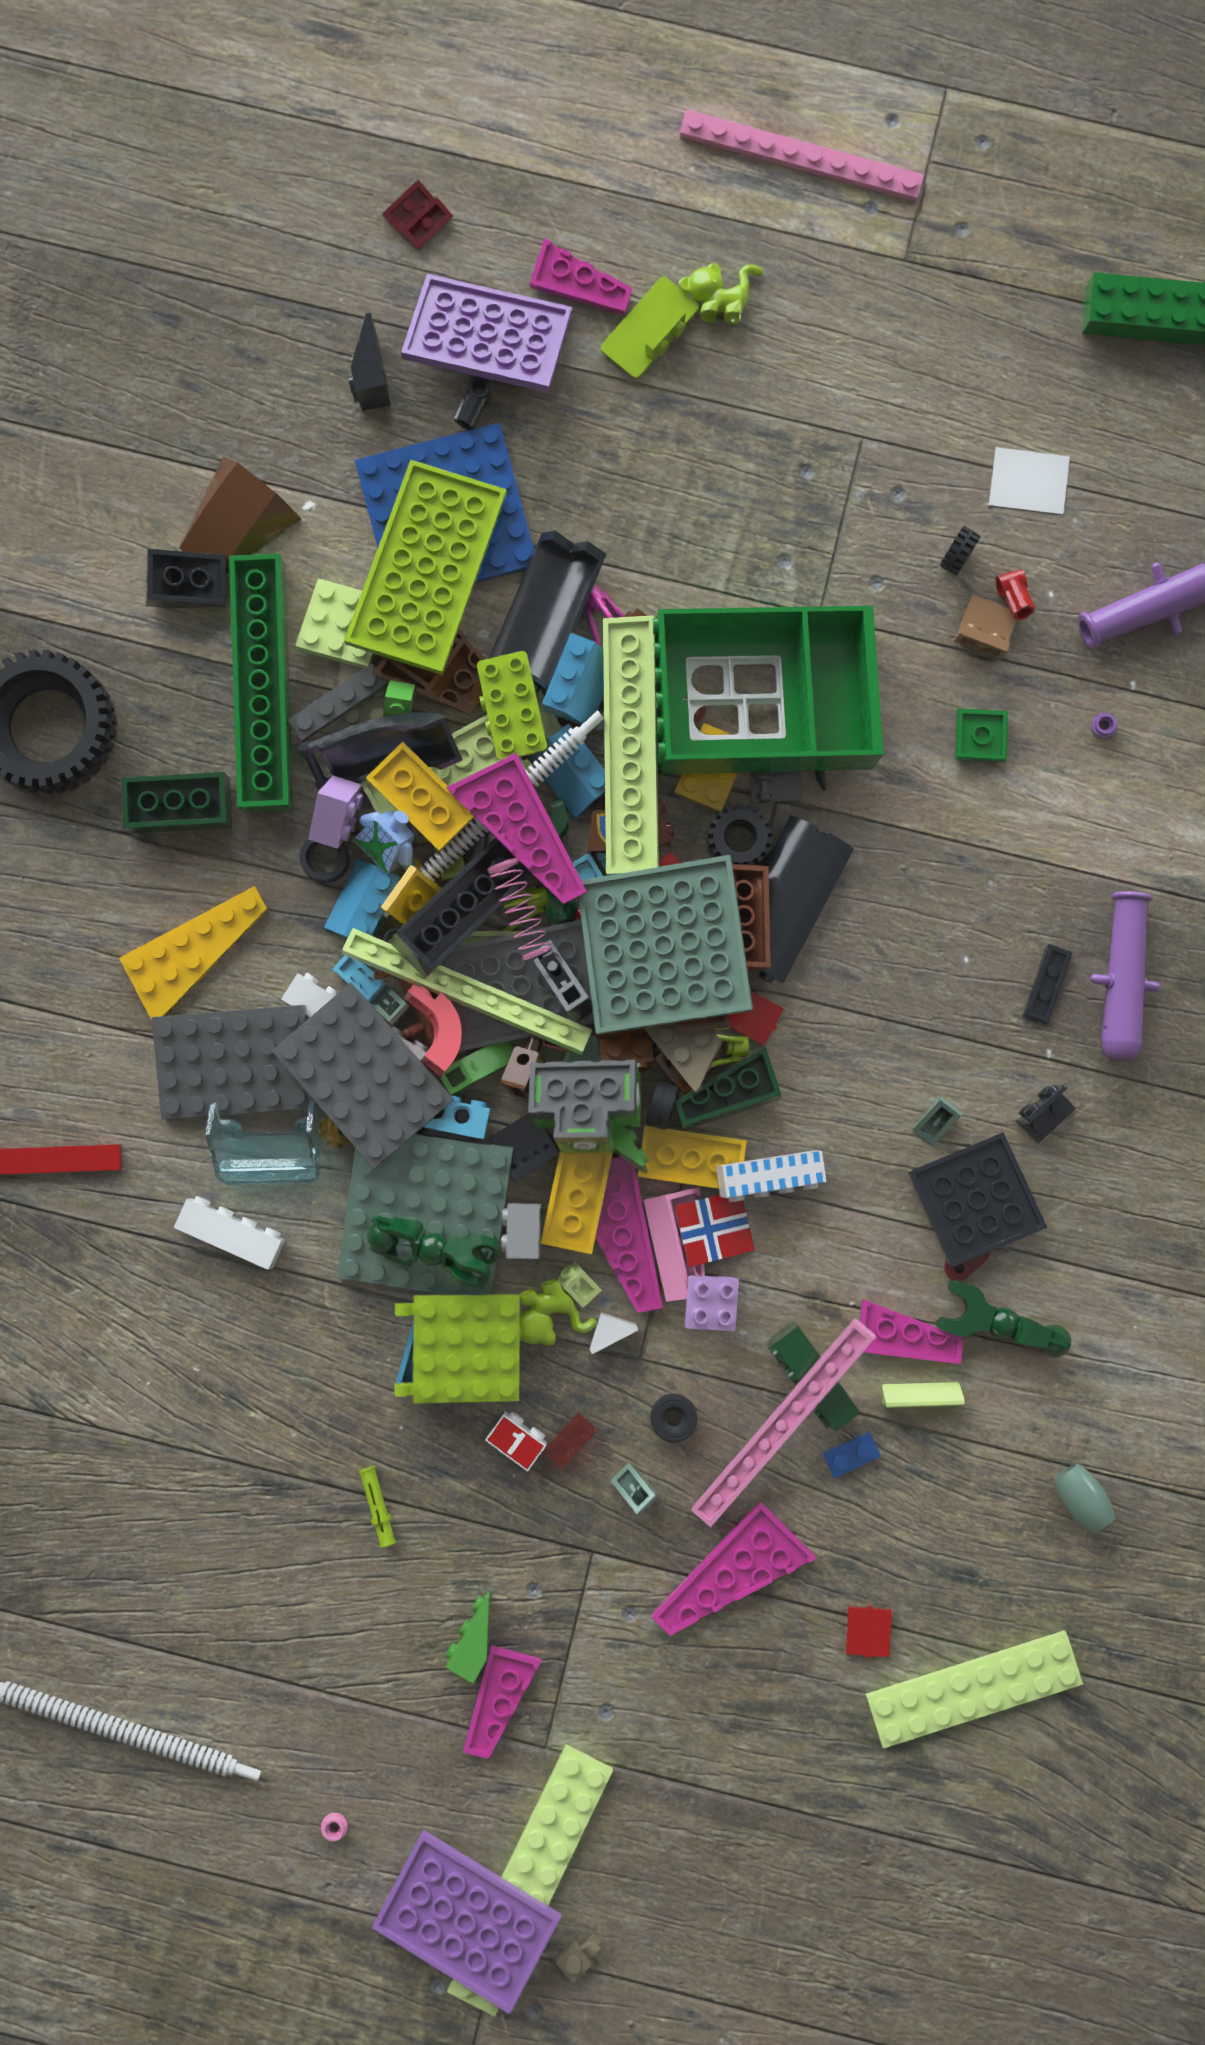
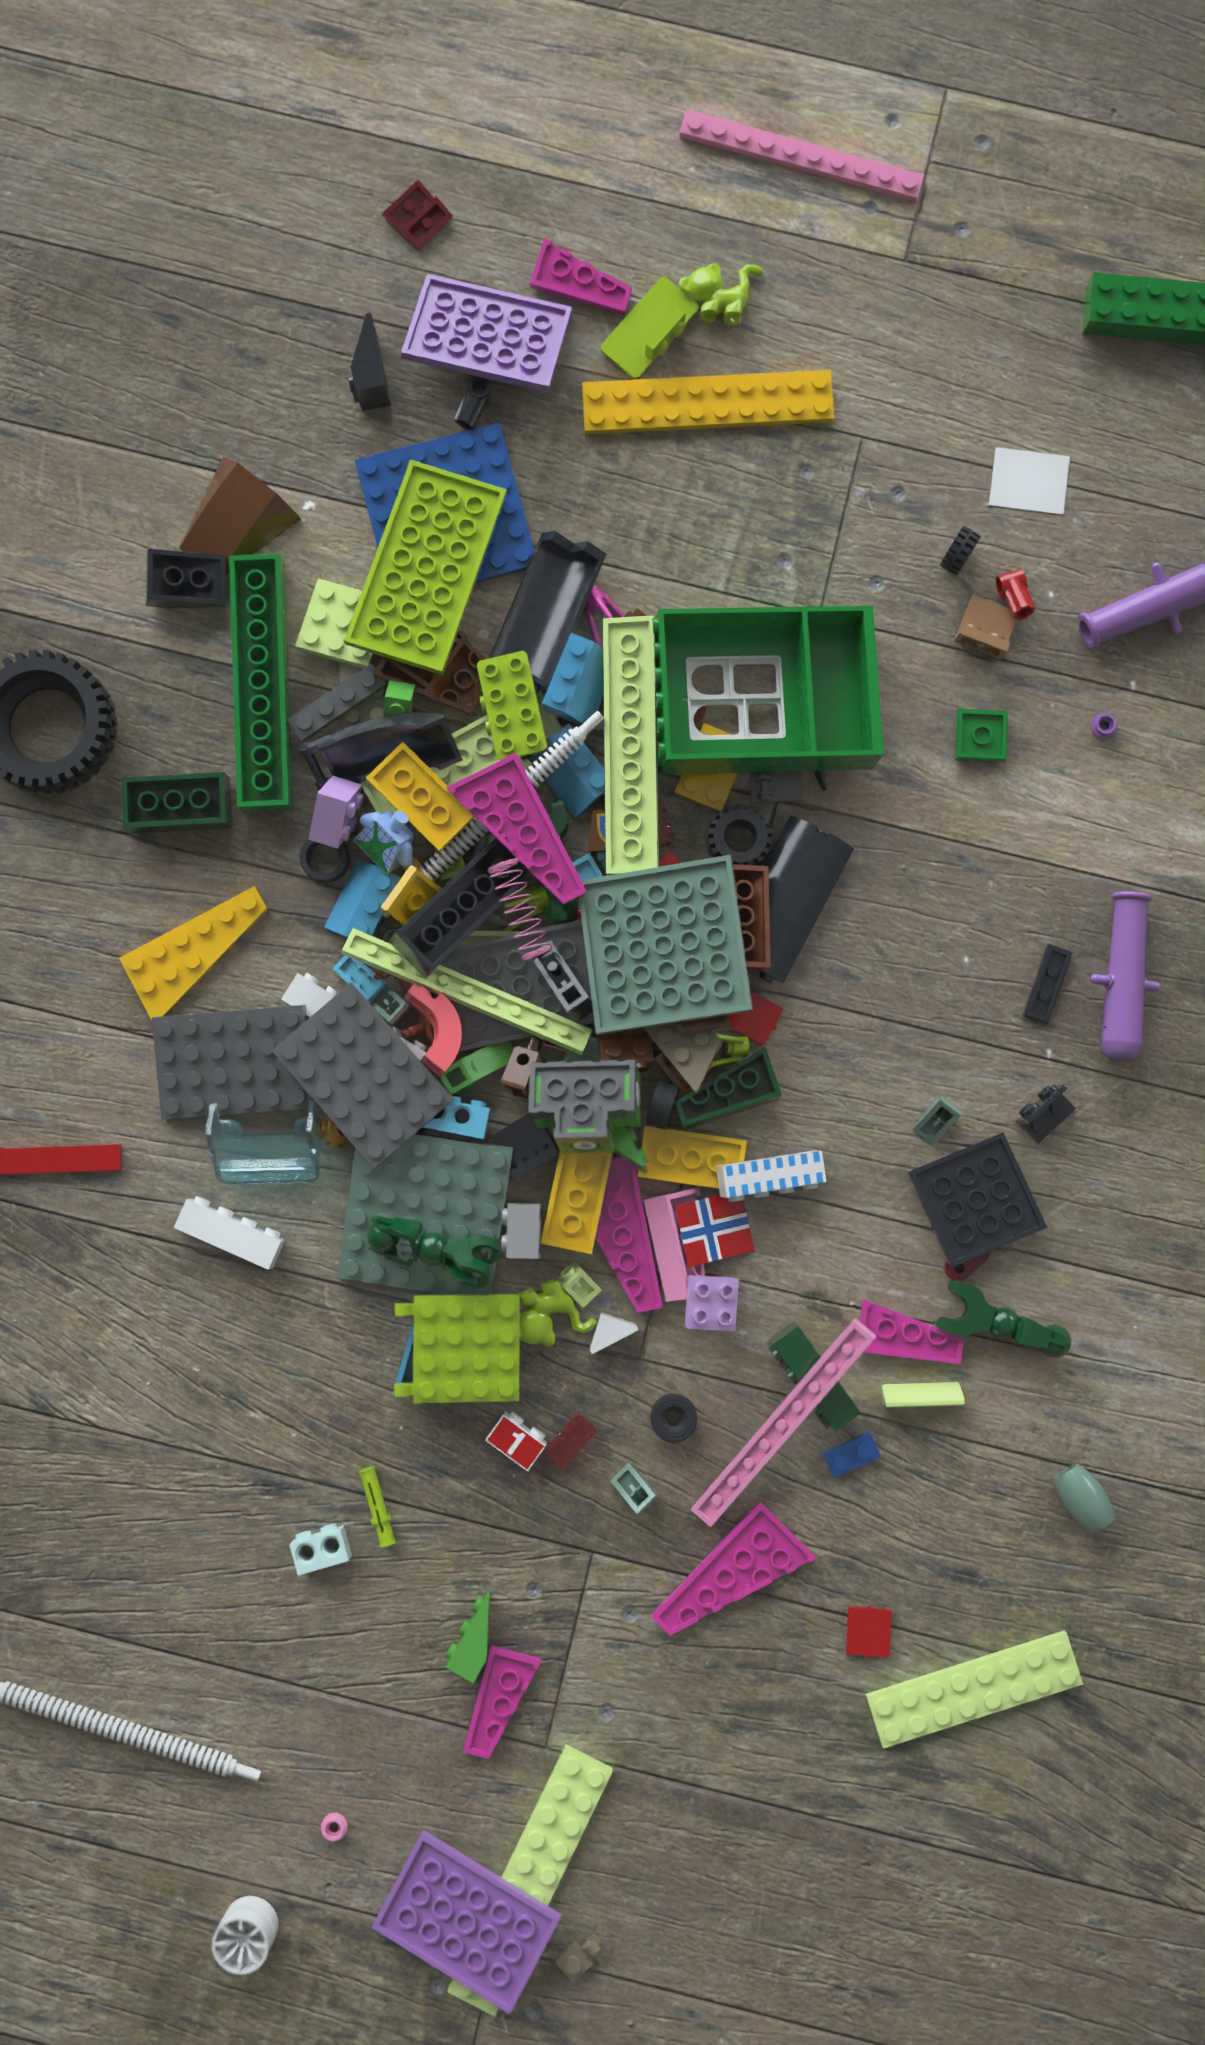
(245, 1935): none -> white wheel
(323, 1555): none -> light aqua brick
(708, 402): none -> yellow plate

